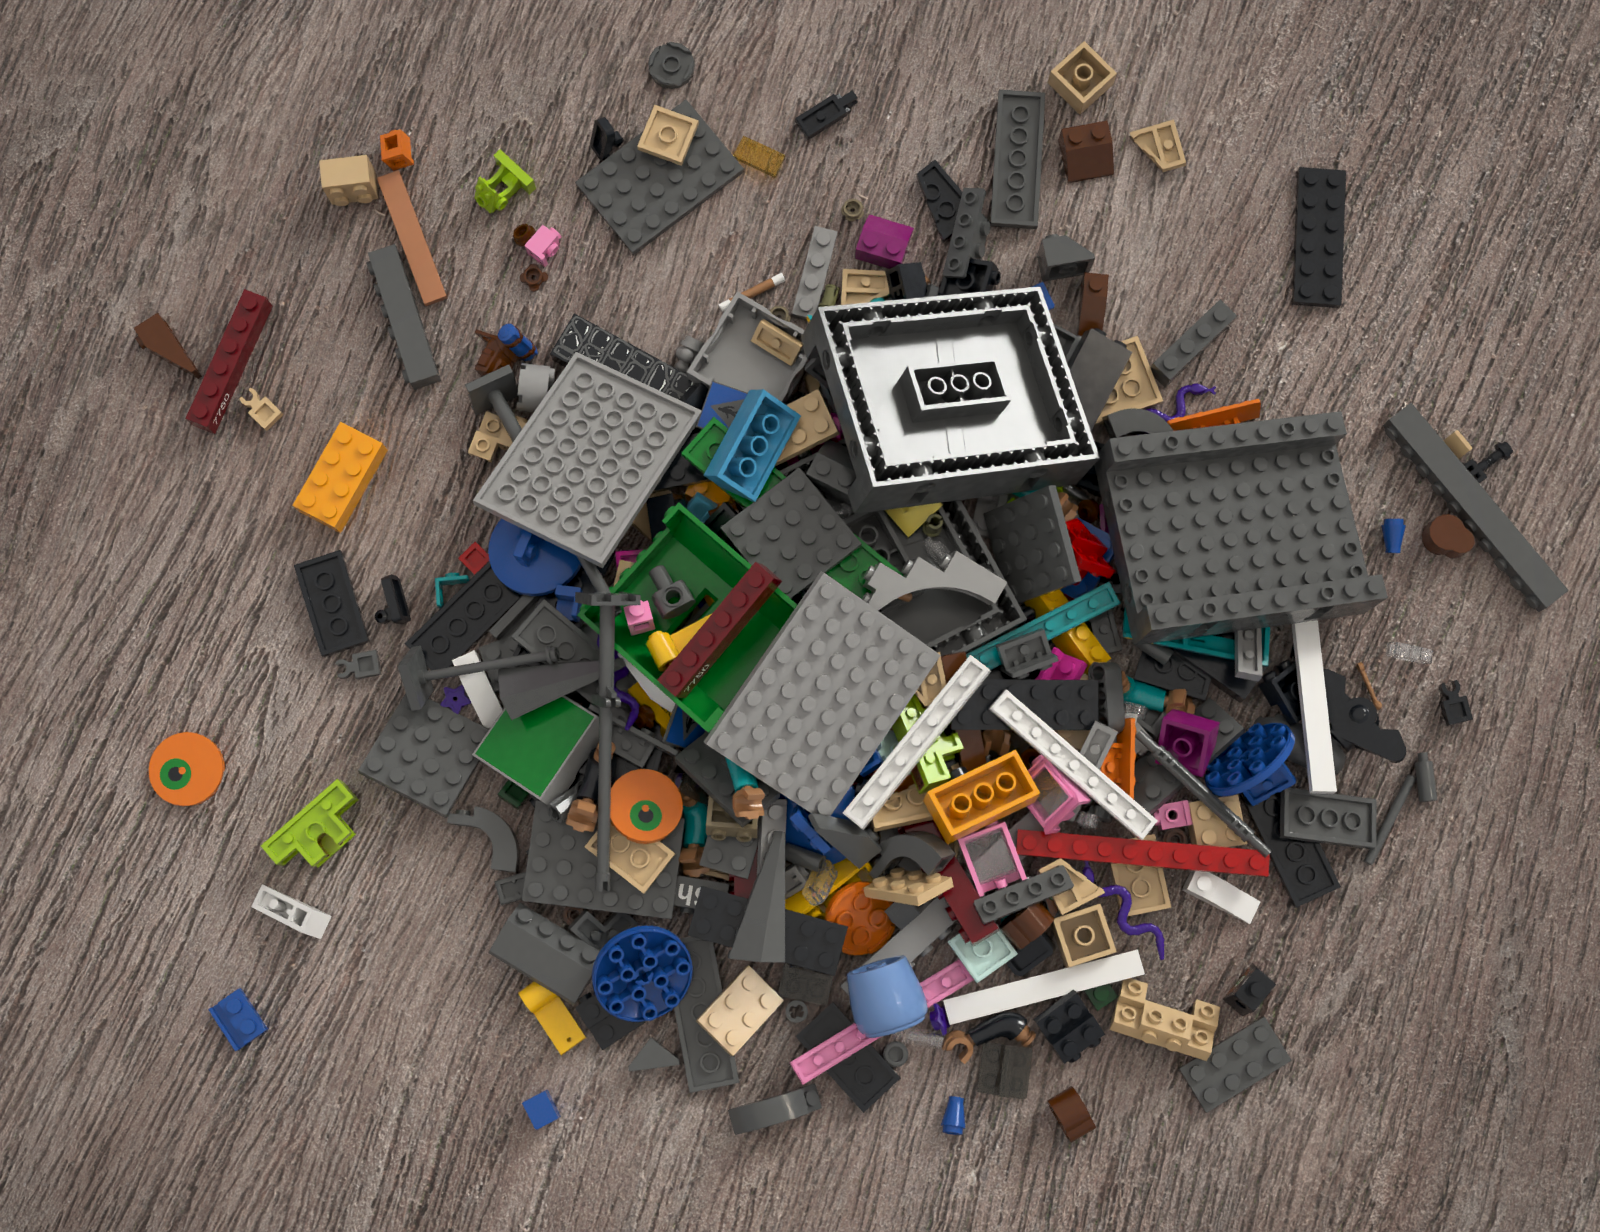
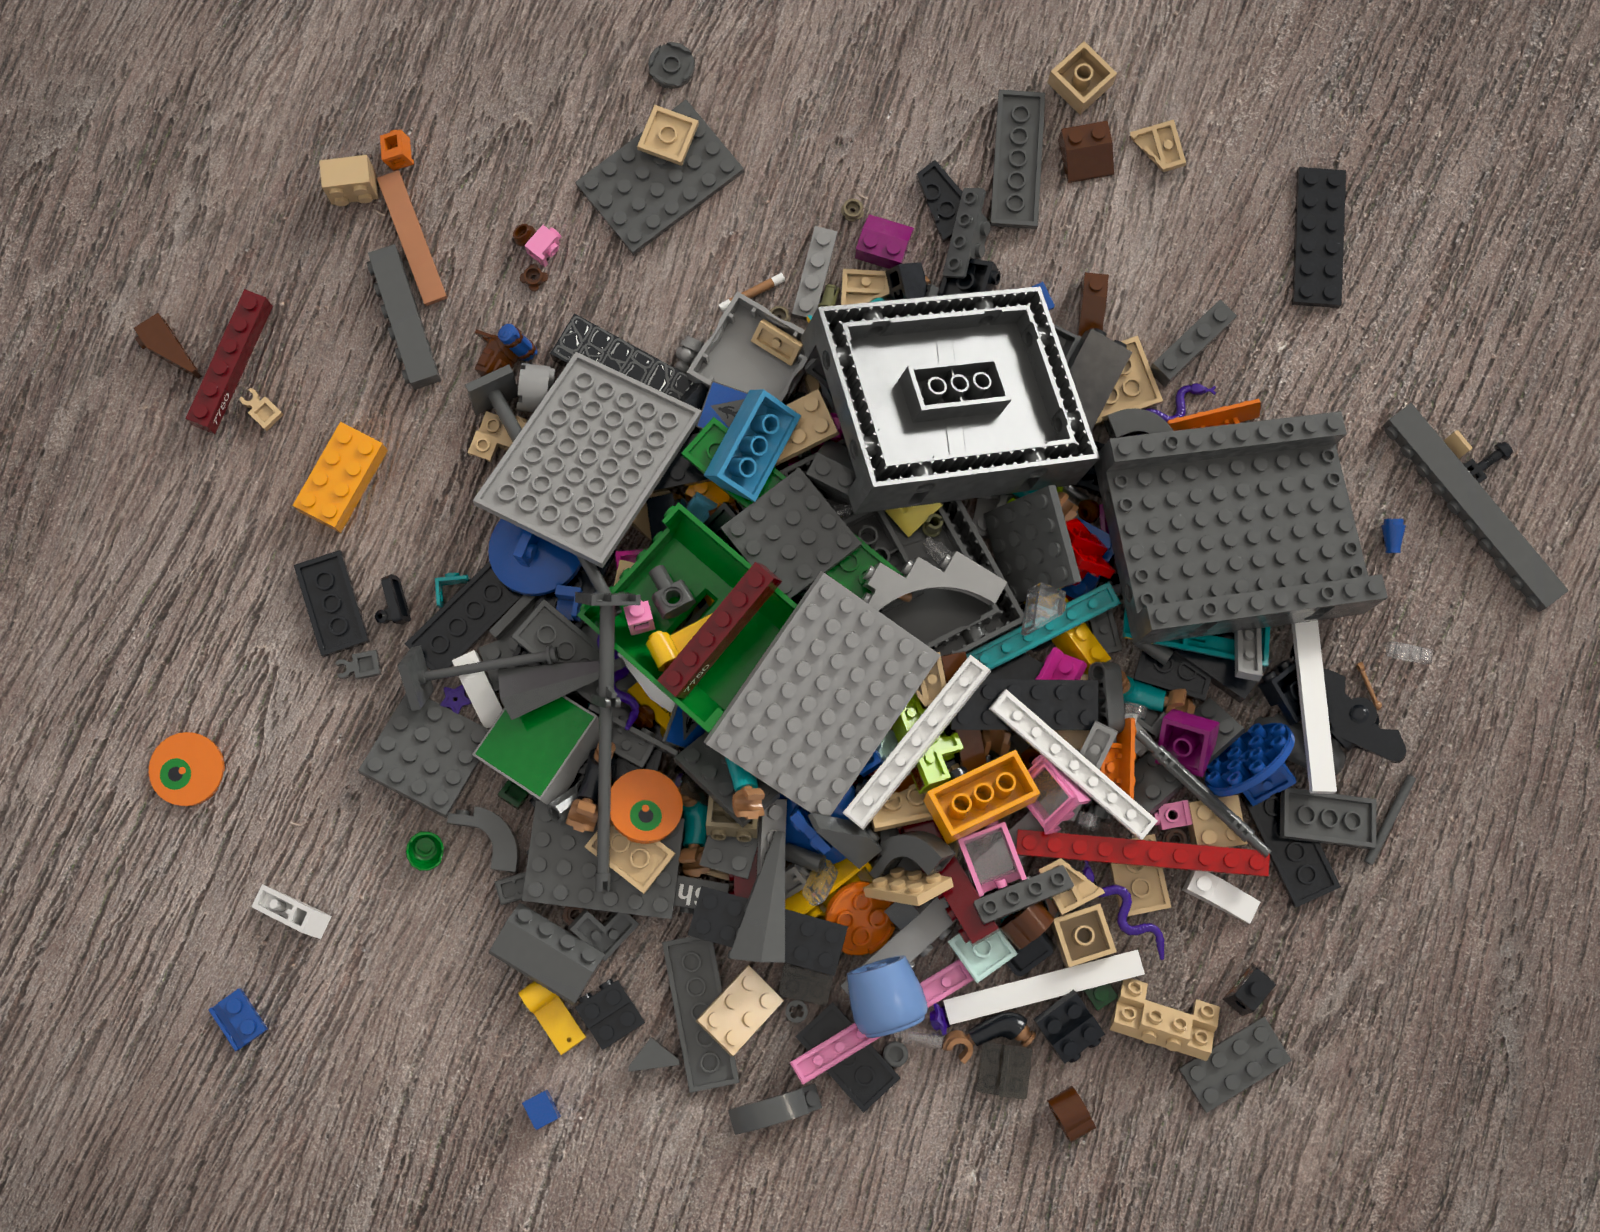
(316, 829): lime piece -> none
(424, 850): none -> green hair
(474, 558): red plate -> none
(510, 175): lime tile -> none
(604, 138): black piece -> none
(642, 973): blue bracket -> none
(759, 156): clear yellow tile -> none
(825, 114): black hinge -> none
(954, 1119): blue cone -> none
(1025, 654): dark grey bracket -> none
(1042, 606): none -> clear slope
(1063, 258): dark grey slope -> none
(1425, 778): dark grey cylinder -> none
(1447, 537): reddish brown piece -> none
(1455, 708): black plate -> none

